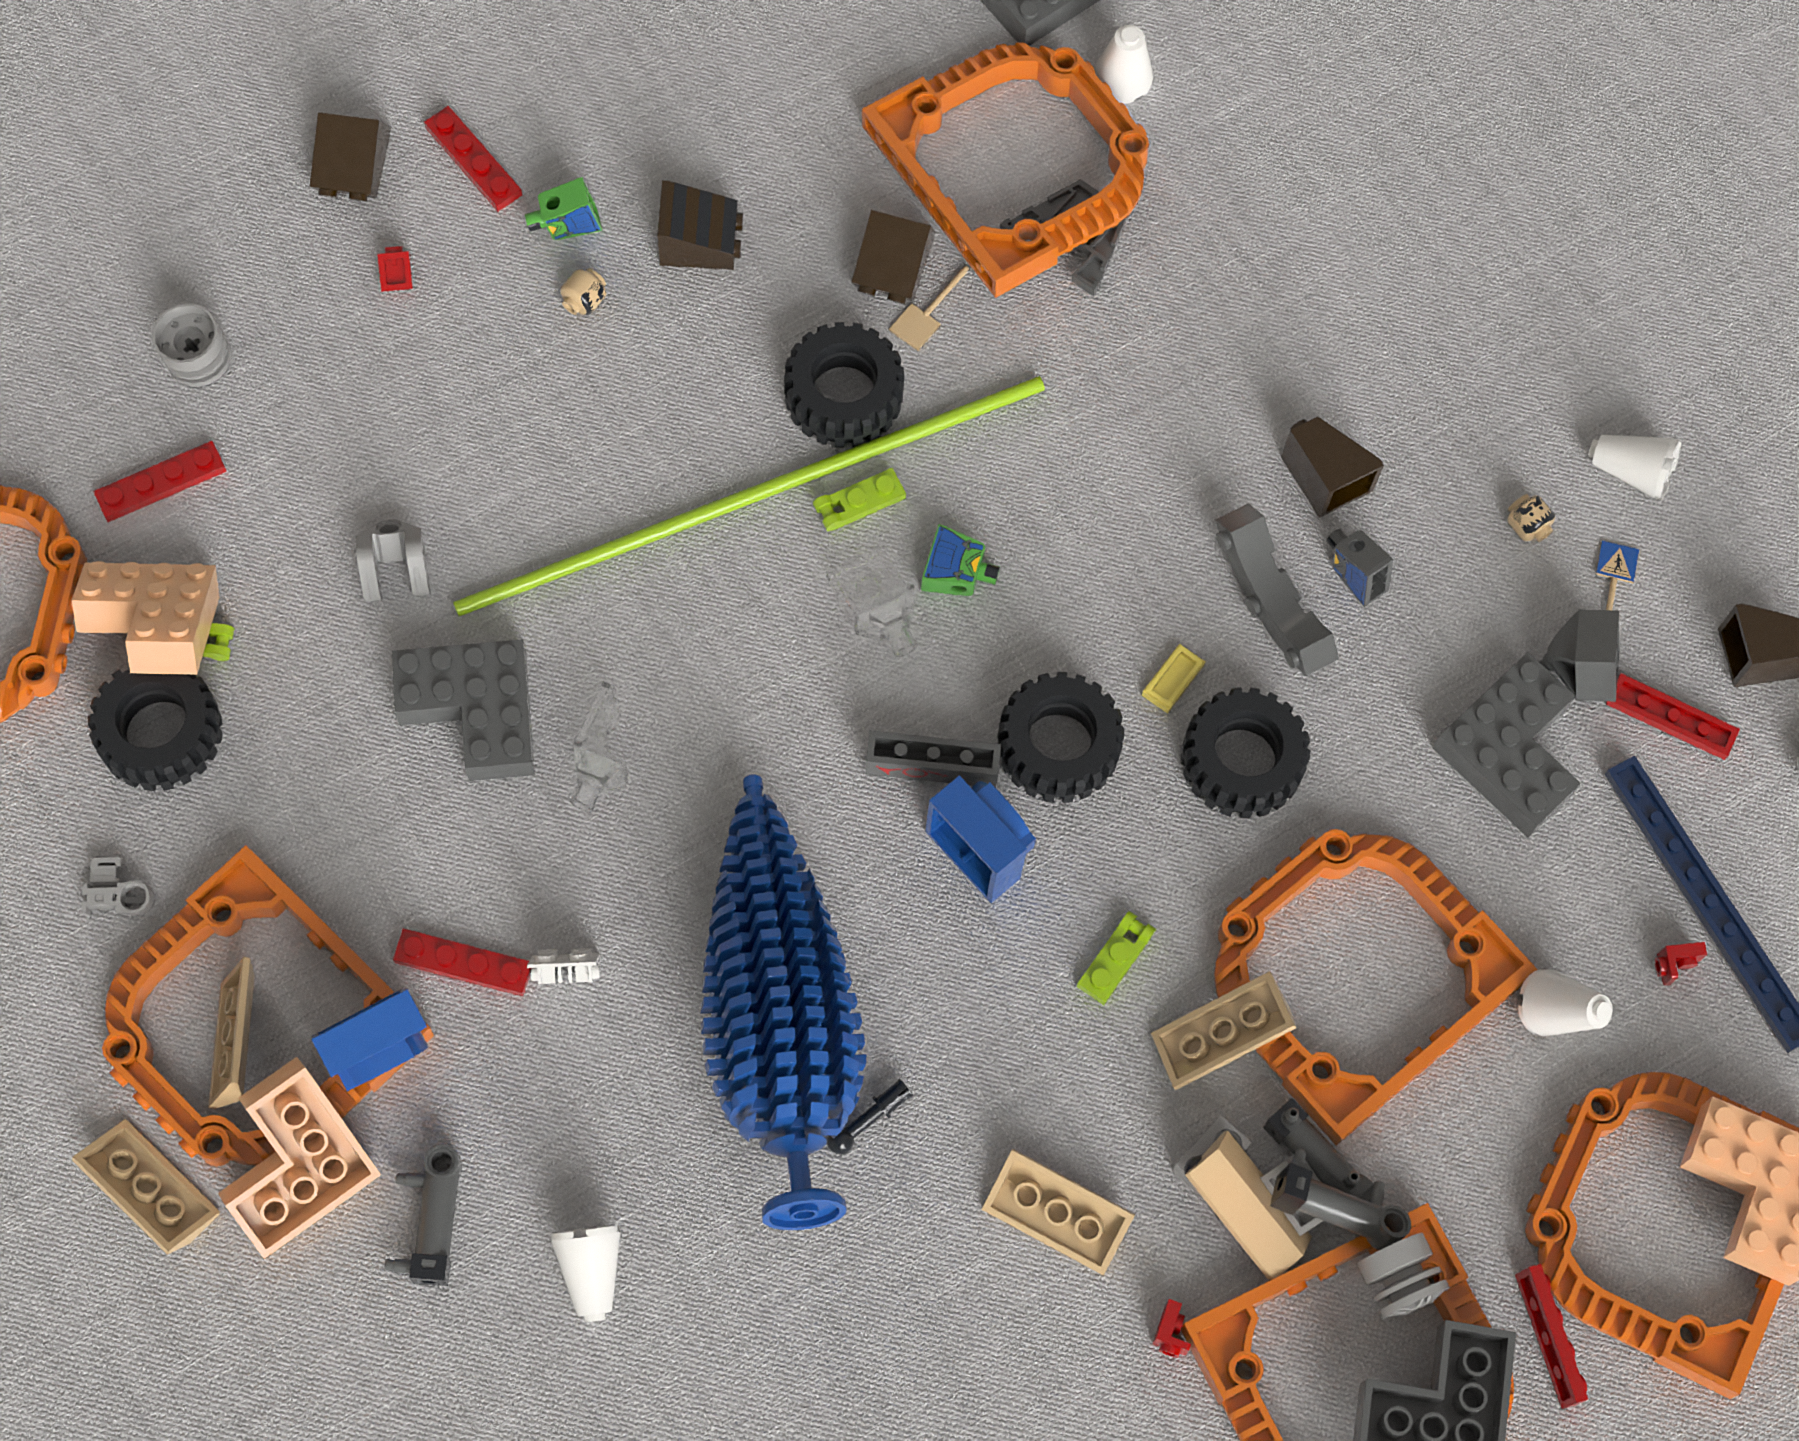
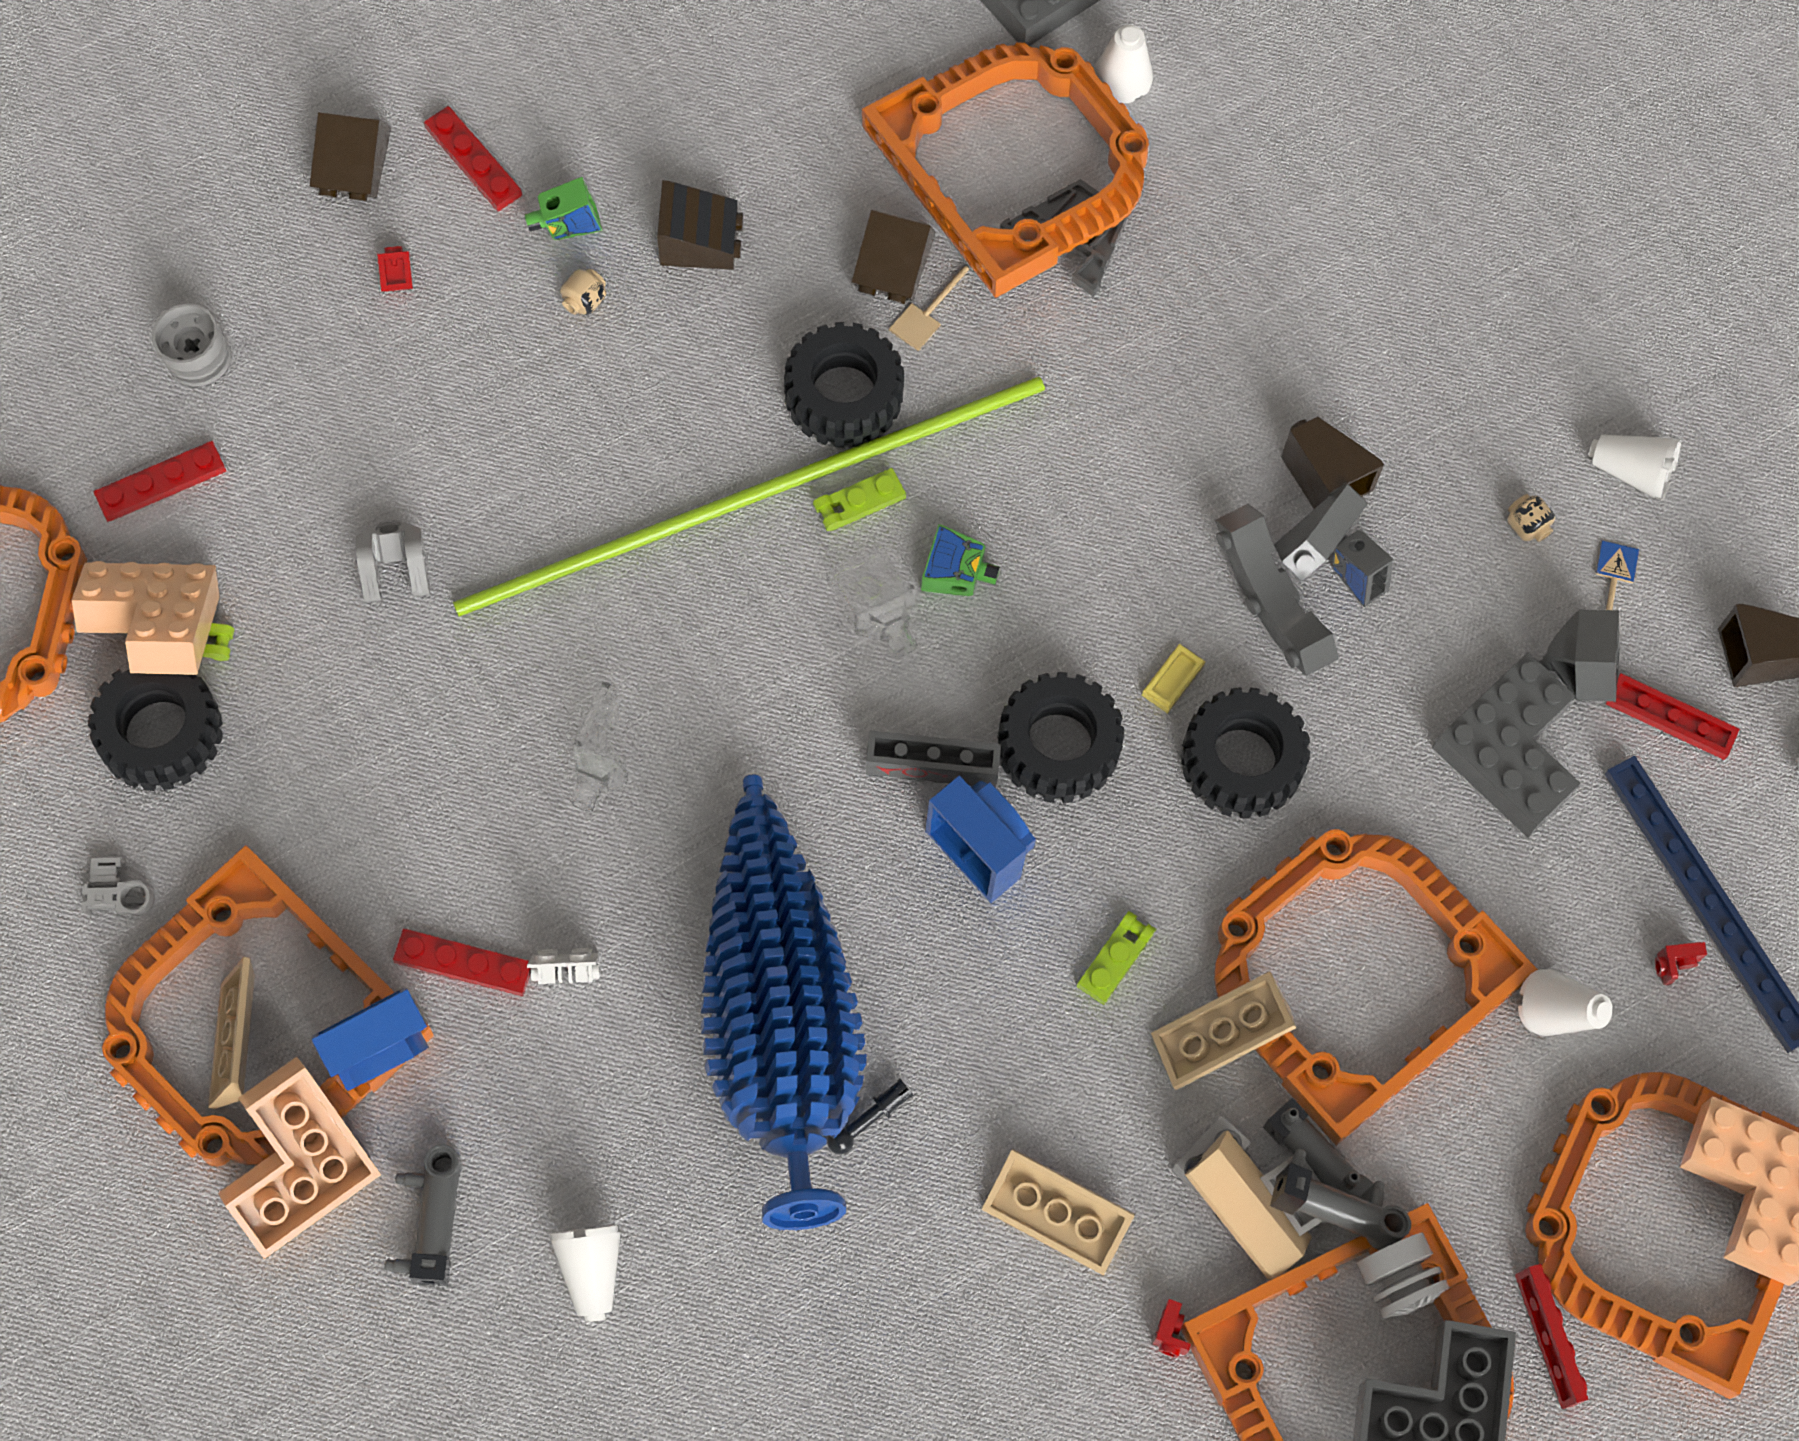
(146, 1187): tan slope -> none
(482, 688): dark grey brick -> none
(1320, 531): none -> dark grey slope

